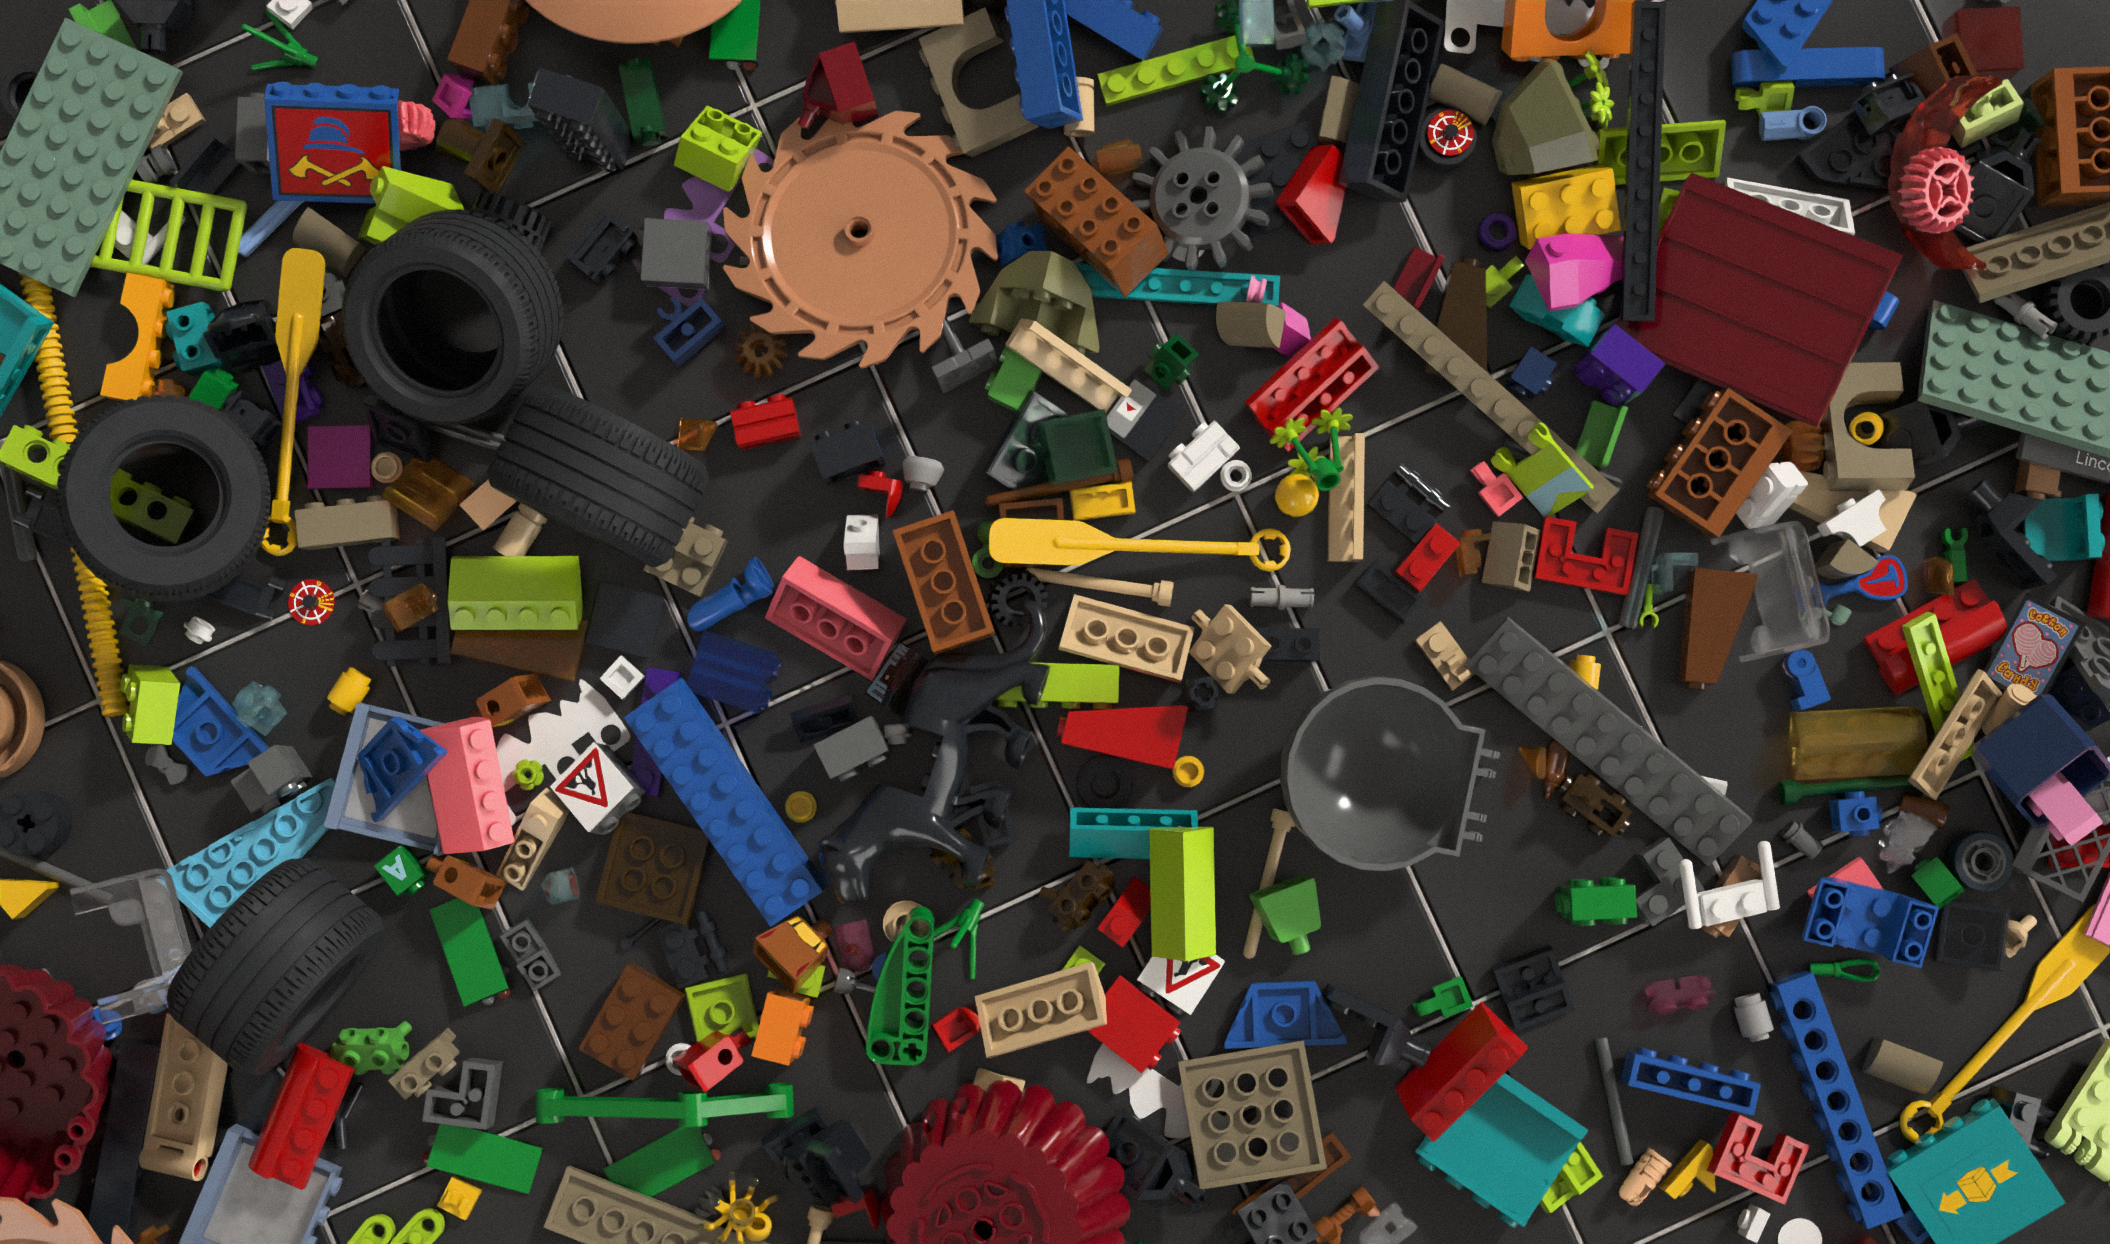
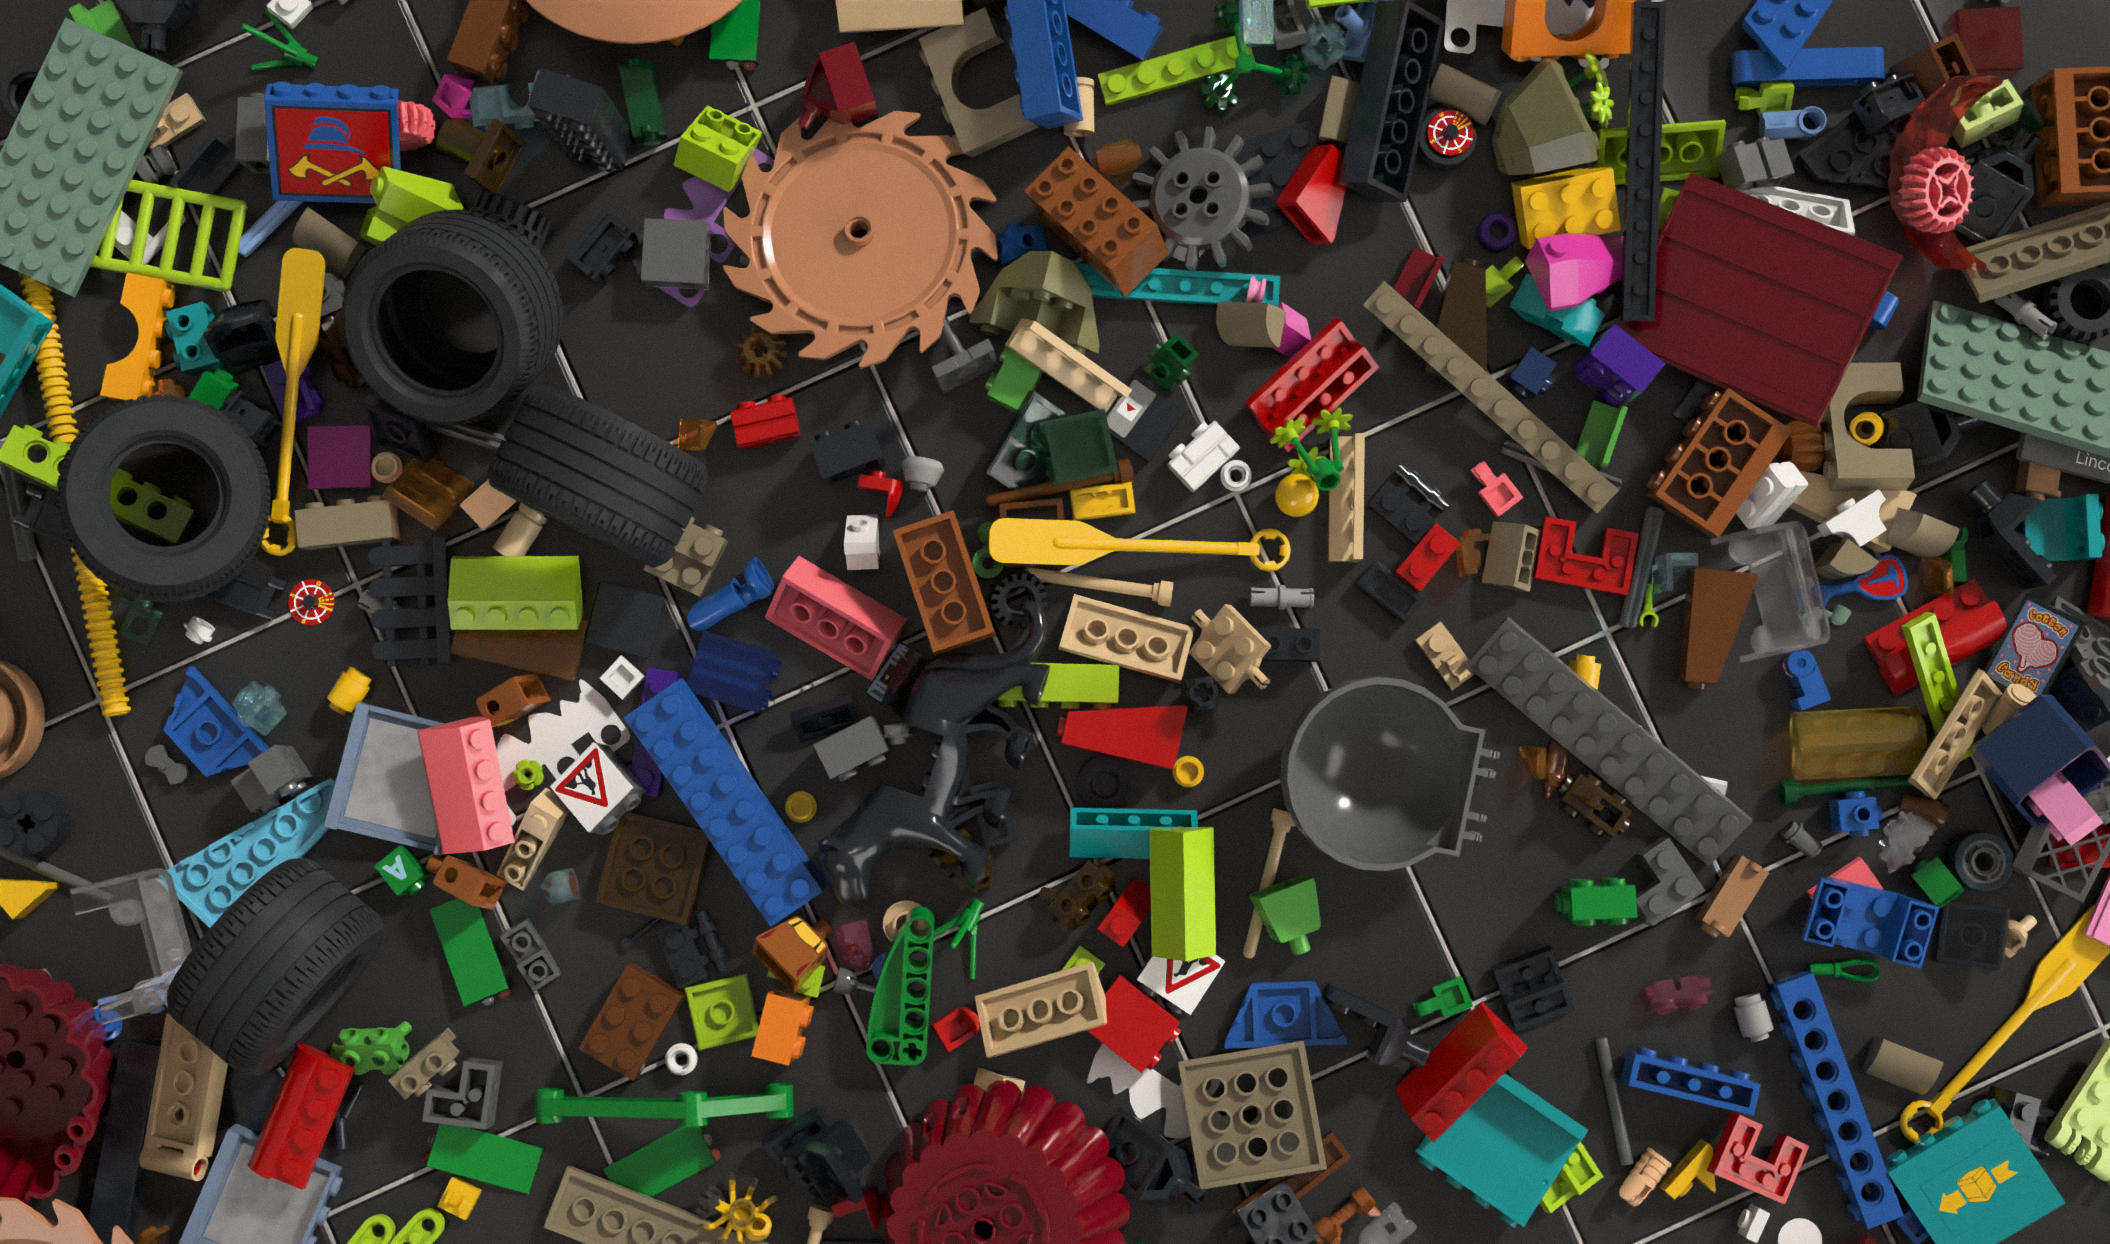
(153, 704): lime brick -> none
(396, 763): blue wing -> none
(410, 606): clear orange bracket -> none
(688, 330): dark blue brick -> none
(703, 1066): red torso -> none
(1546, 475): lime flag -> none
(1733, 900): white plate -> none
(1759, 163): none -> dark grey piece
(1921, 534): none -> dark tan brick

